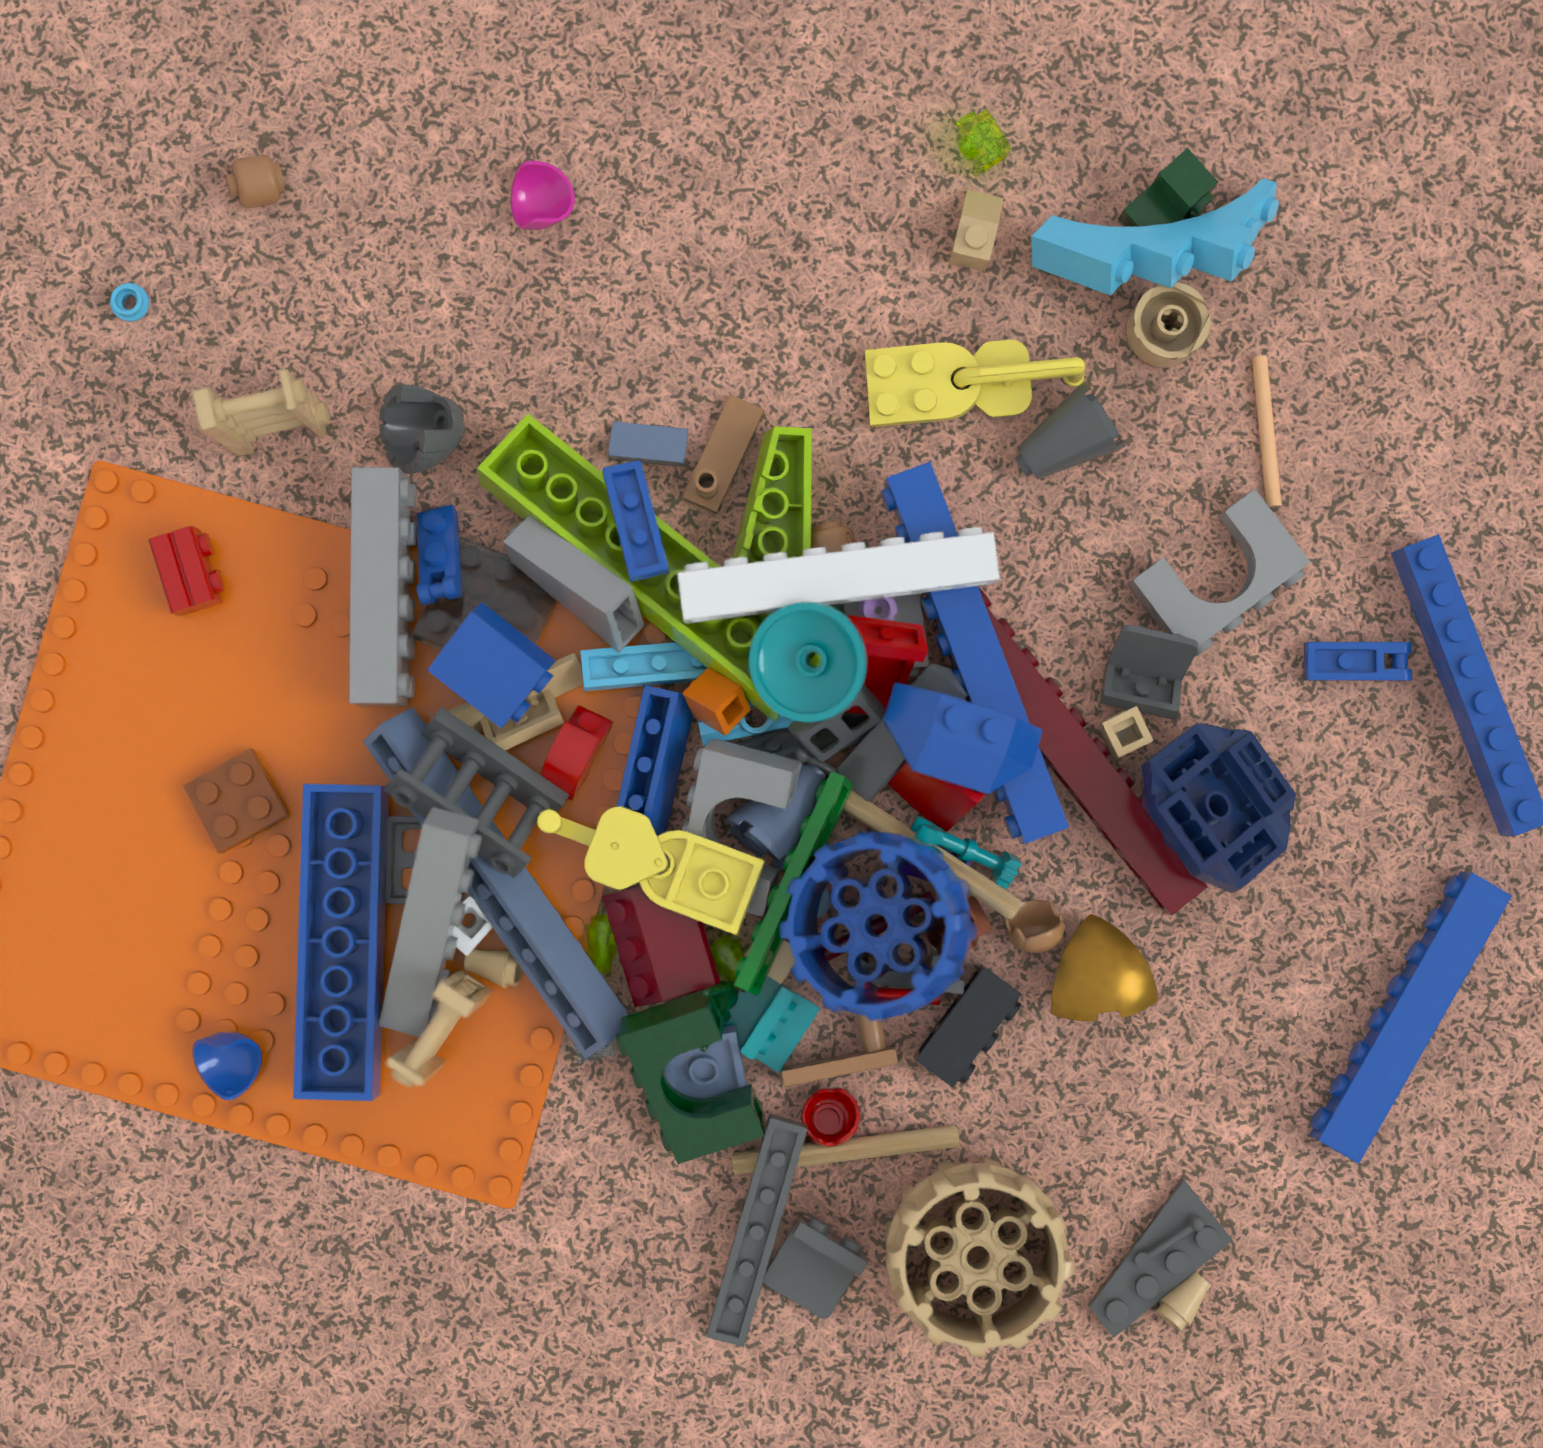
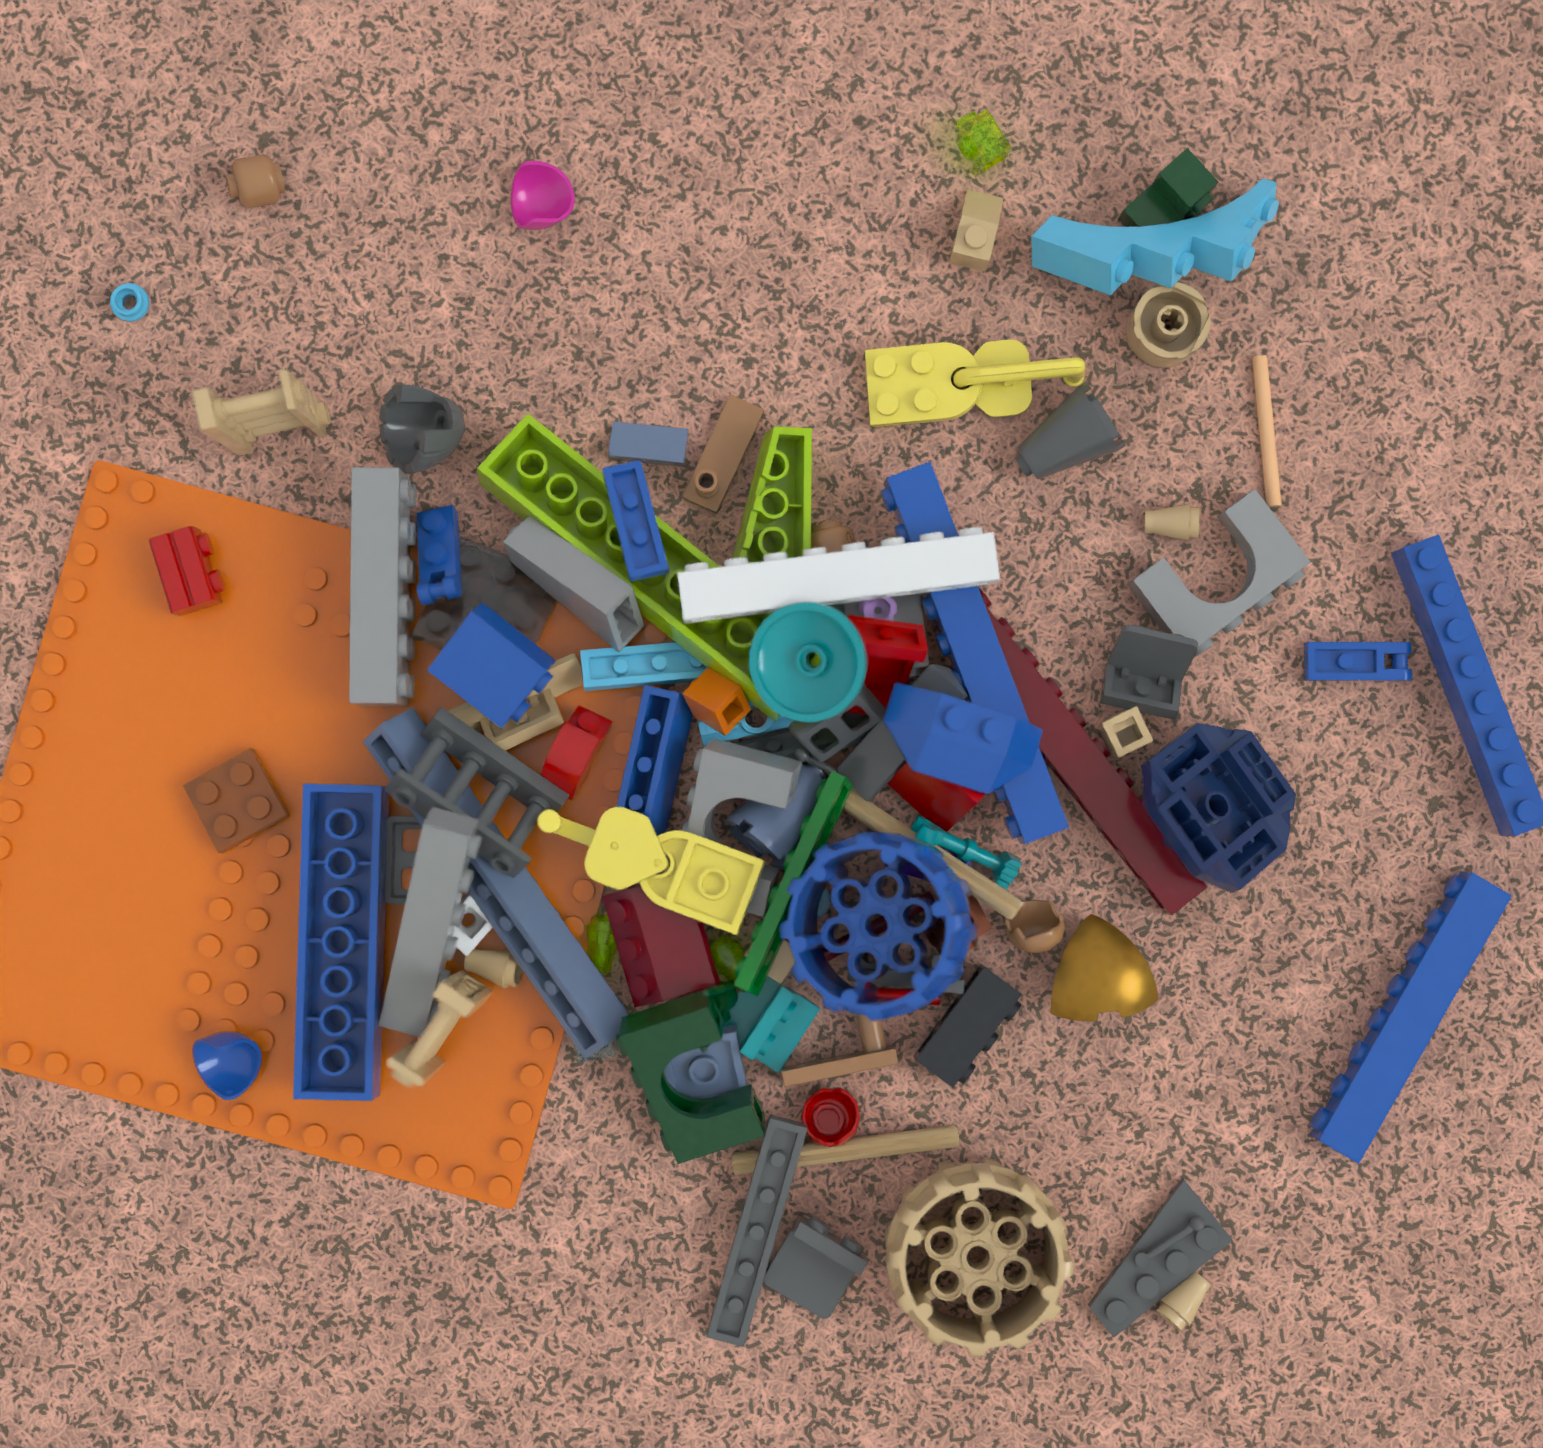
(1174, 522): none -> tan cone

